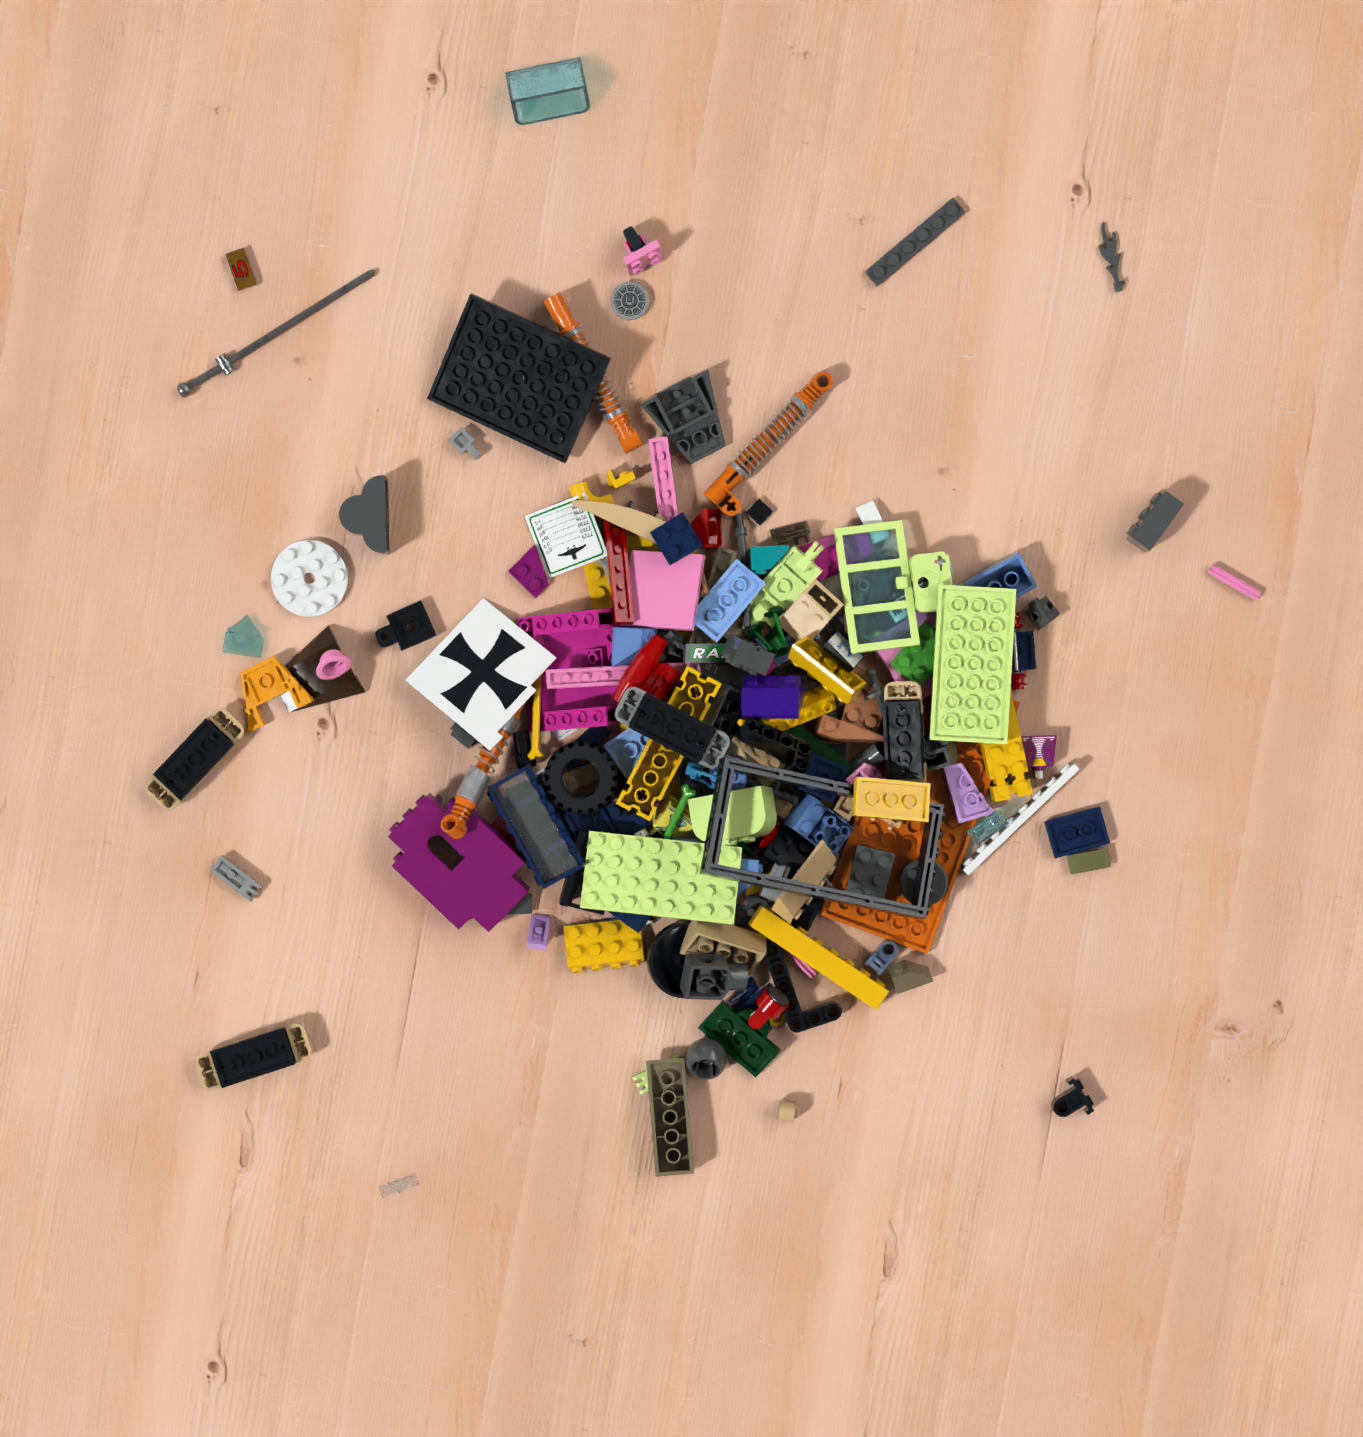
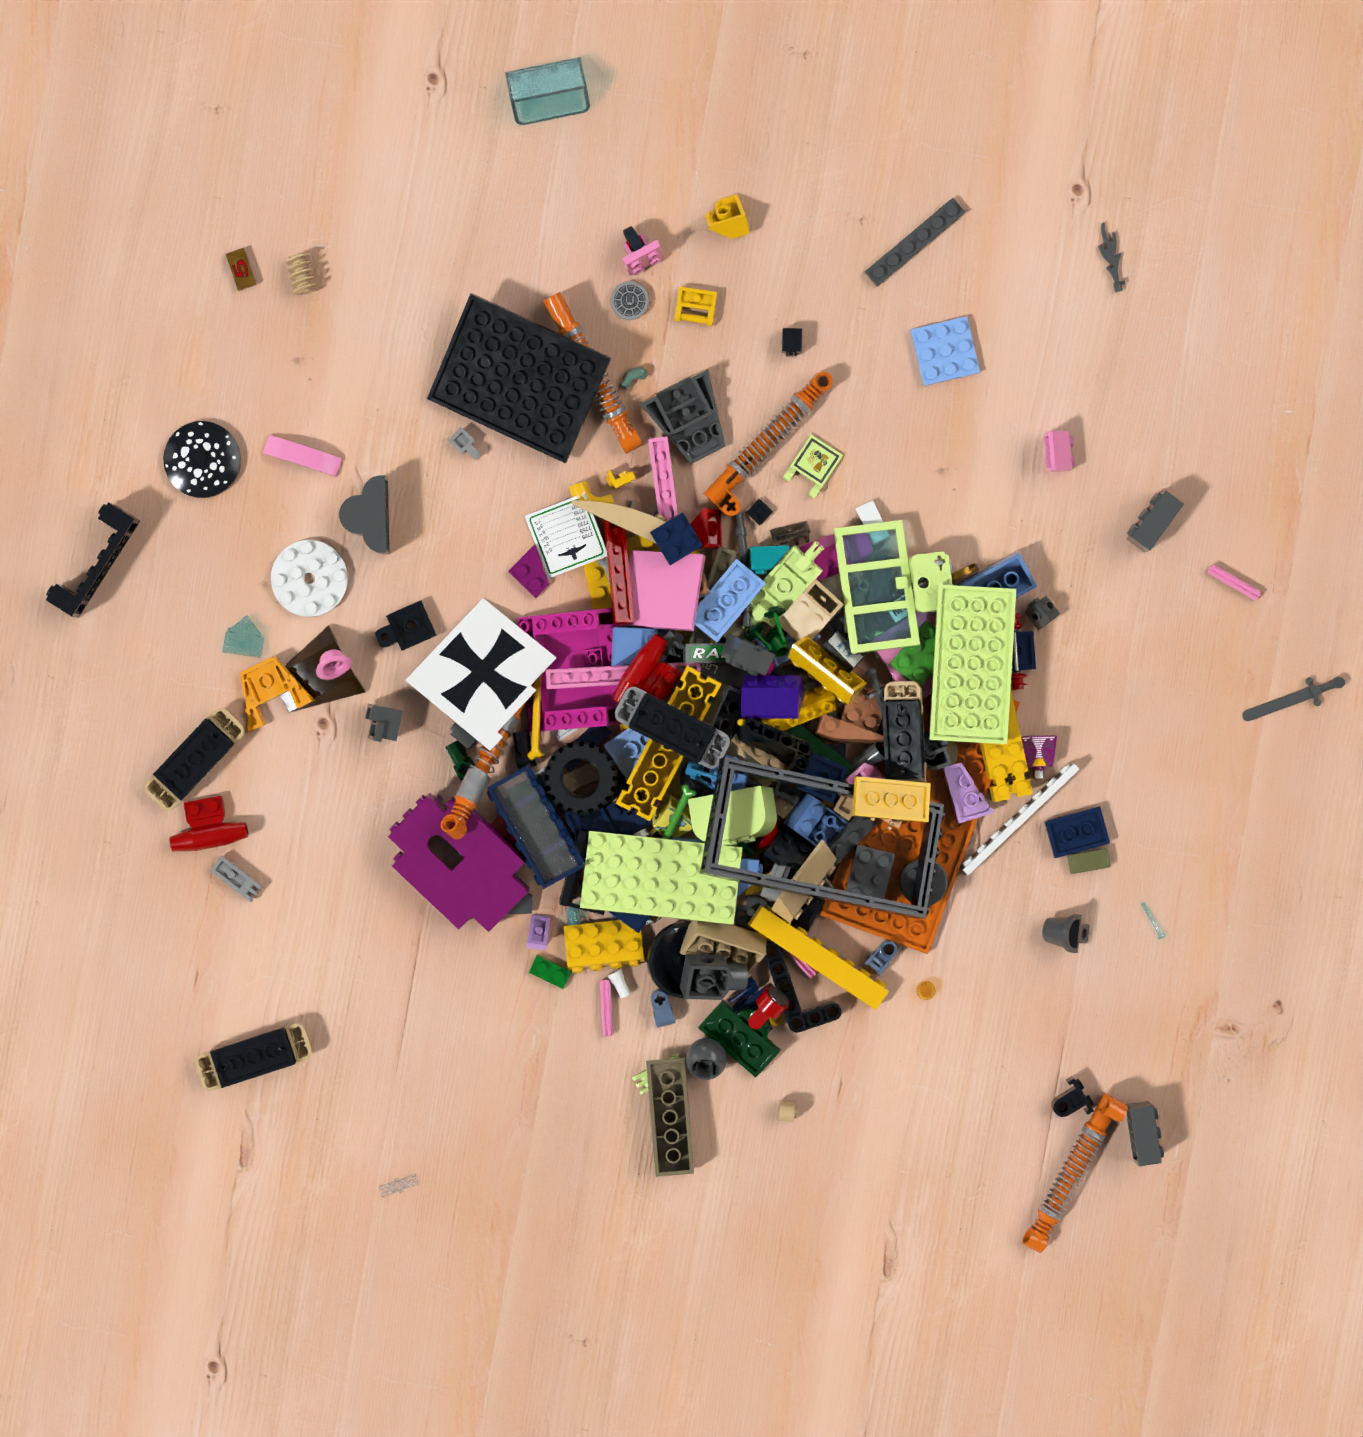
(74, 603): none -> black plate
(202, 459): none -> black dish
(207, 826): none -> red plate
(226, 364): flat silver bar -> none
(300, 274): none -> tan piece
(302, 455): none -> bright pink slope
(384, 722): none -> dark grey plate
(459, 758): none -> dark green piece
(550, 971): none -> green plate
(573, 916): none -> clear light blue hinge
(606, 1007): none -> bright pink axle
(617, 979): none -> white pin
(633, 374): none -> sand green arm
(662, 1011): none -> sand blue piece
(695, 299): none -> yellow plate
(728, 218): none -> yellow slope
(791, 341): none -> black brick
(815, 462): none -> yellowish green flag
(850, 836): none -> dark grey plate
(909, 975): dark tan slope -> none
(925, 990): none -> clear yellow plate
(945, 351): none -> light blue plate
(963, 572): none -> pearl gold tile
(987, 827): clear light blue plate -> none
(1058, 451): none -> bright pink slope
(1065, 932): none -> dark grey container
(1092, 1134): none -> orange piece
(1144, 1133): none -> dark grey brick
(1160, 935): none -> clear light blue piece
(1292, 699): none -> dark grey sword

